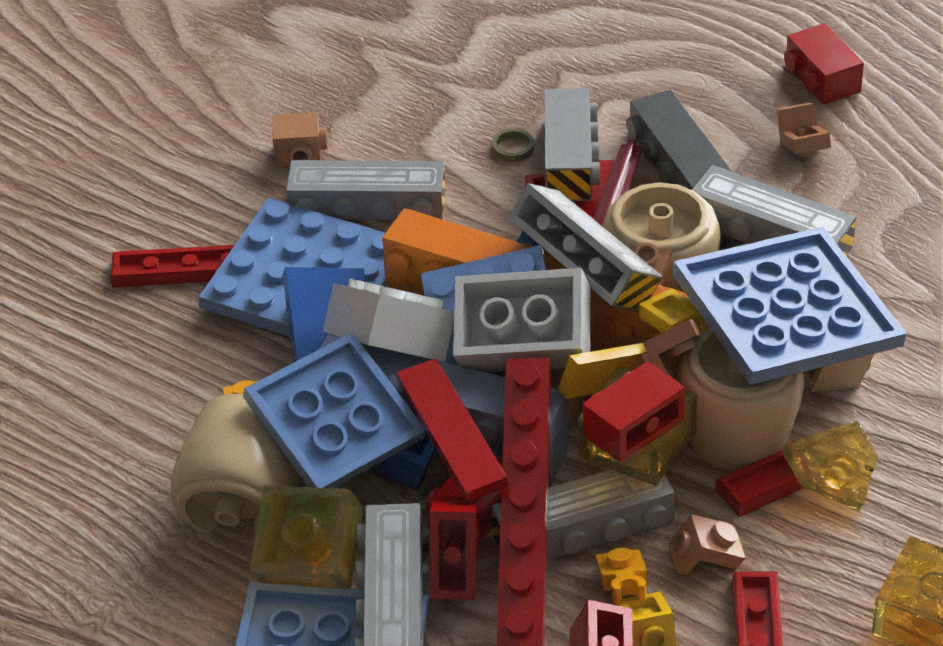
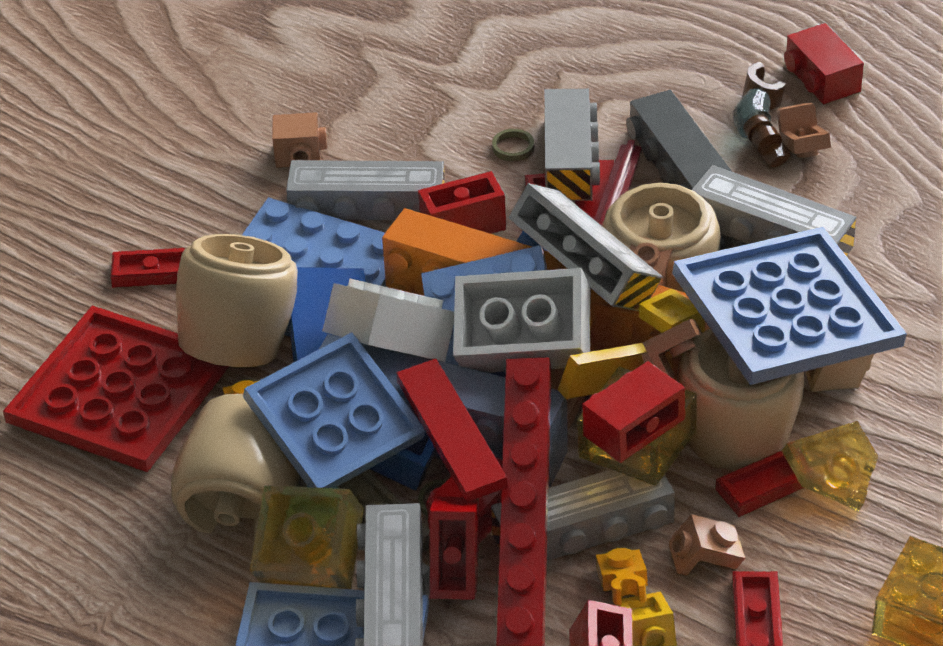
(114, 389): none -> red plate
(234, 299): none -> tan piece
(470, 202): none -> red brick
(753, 117): none -> reddish brown piece

